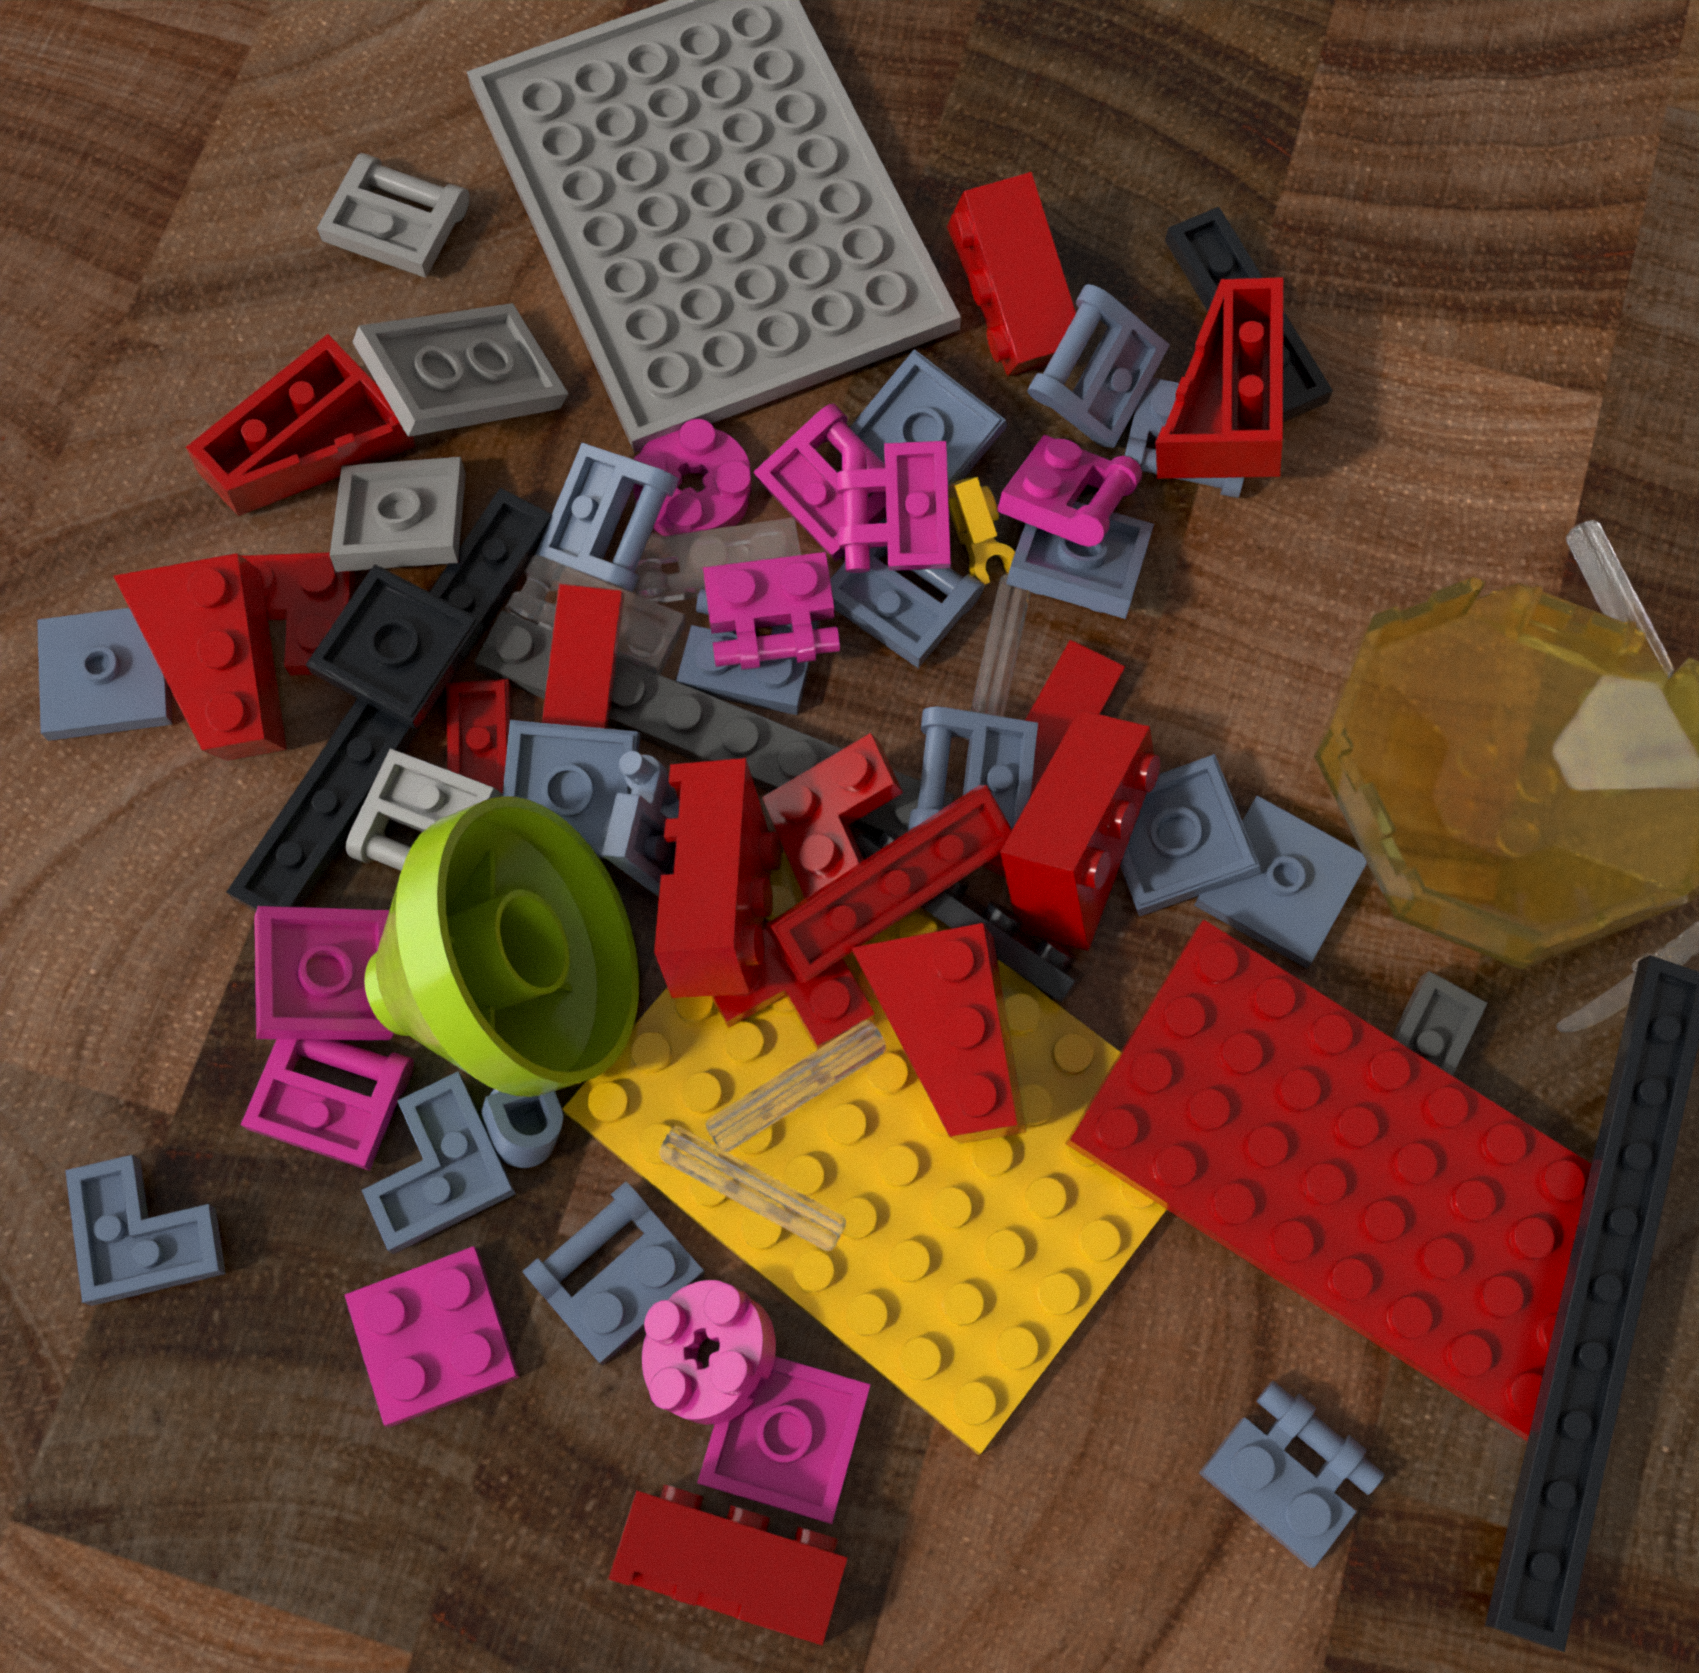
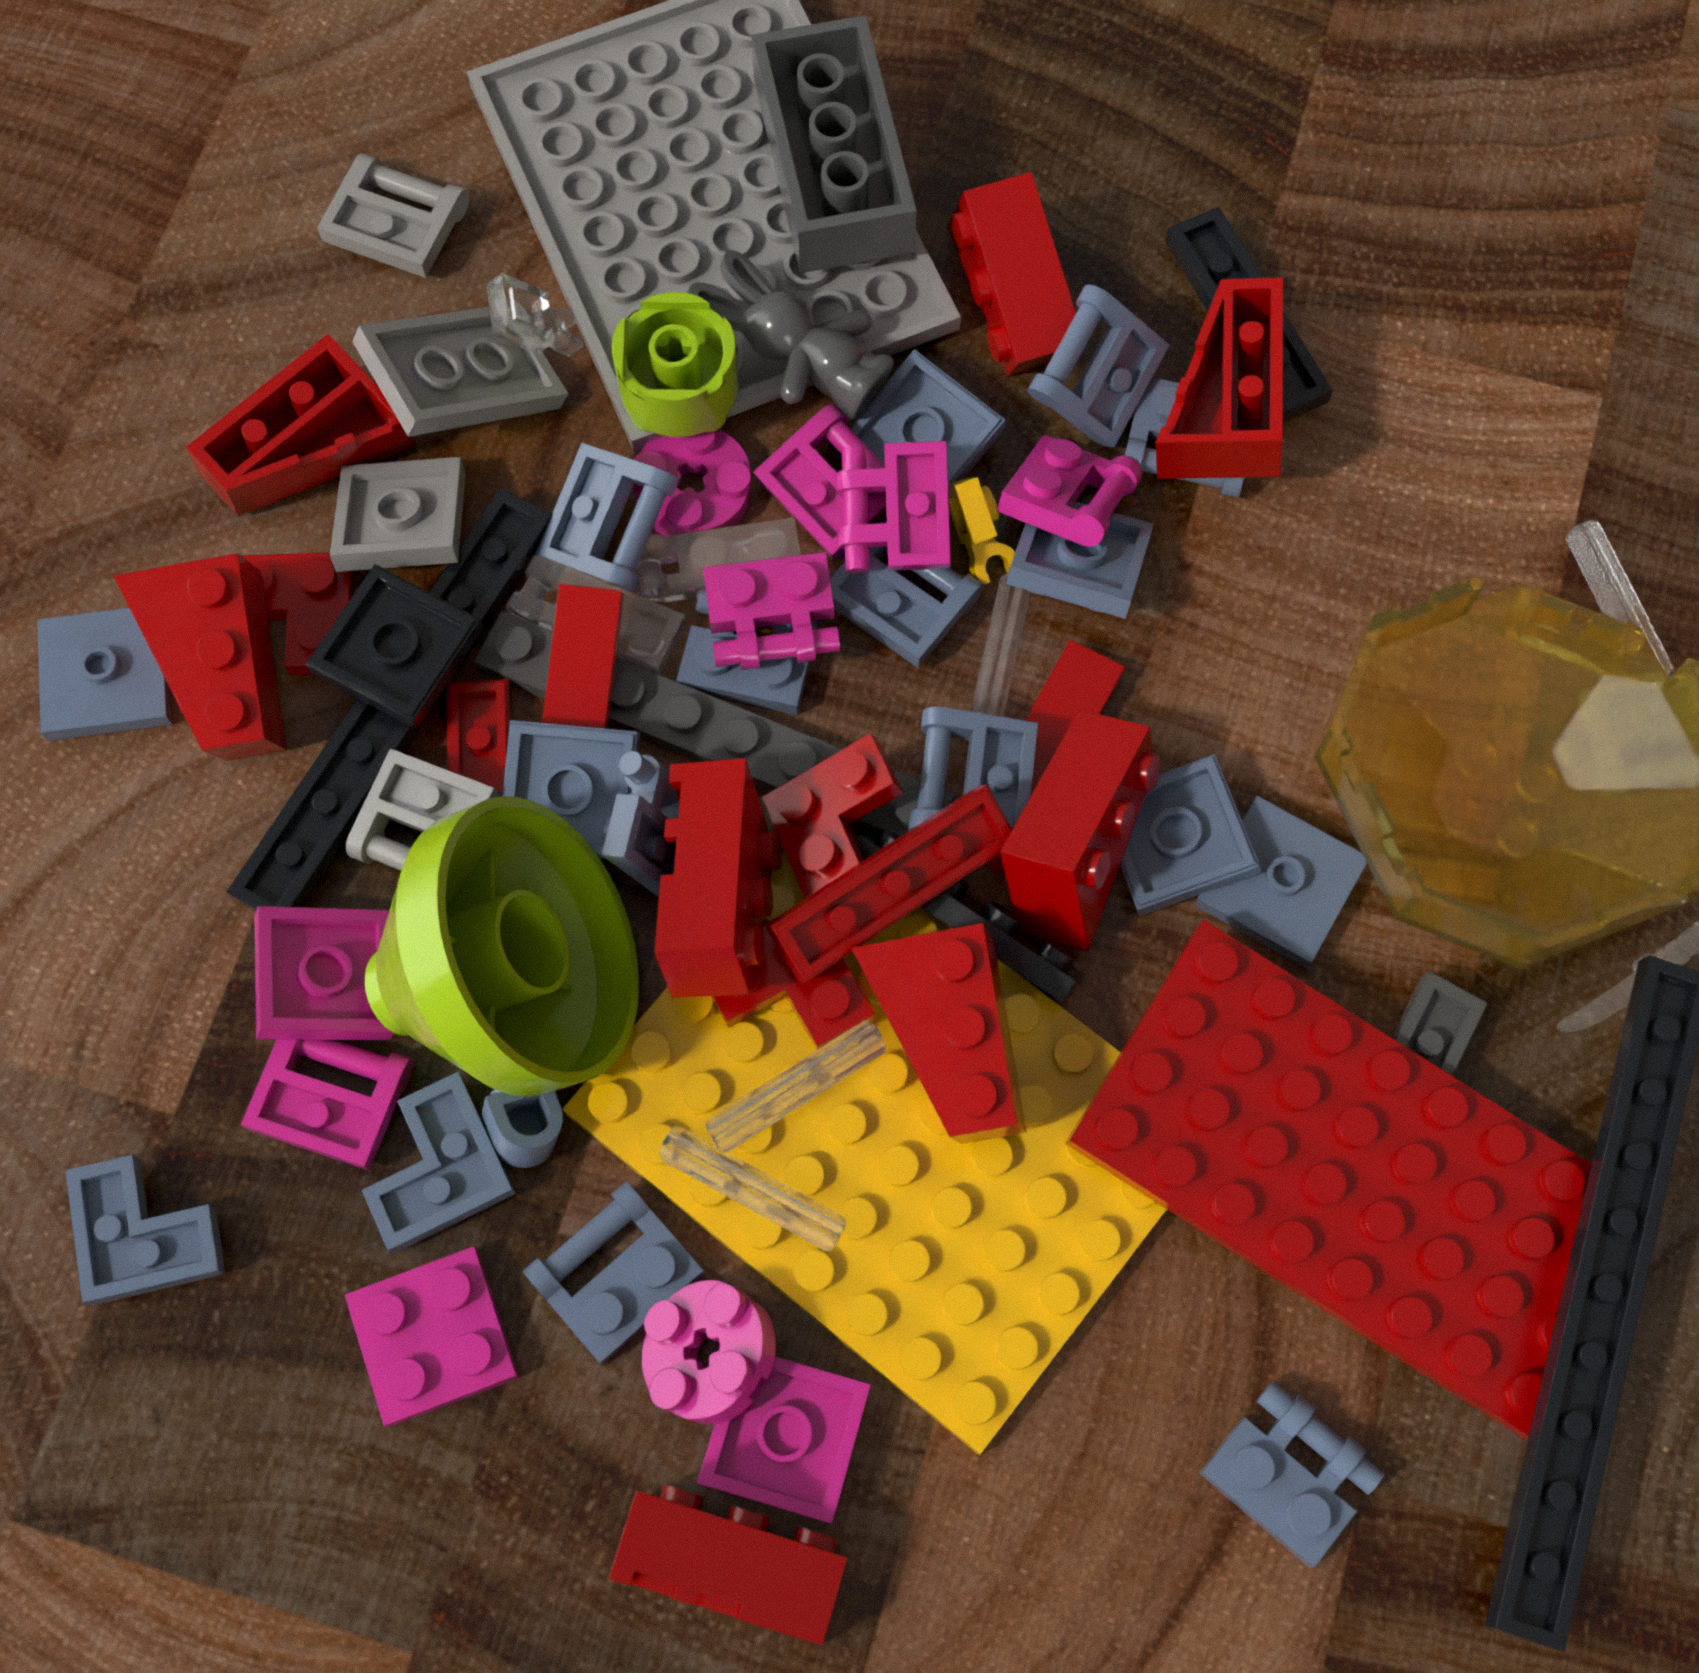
(524, 318): none -> clear plate
(676, 365): none -> lime brick
(785, 328): none -> dark grey animal
(834, 144): none -> dark grey brick

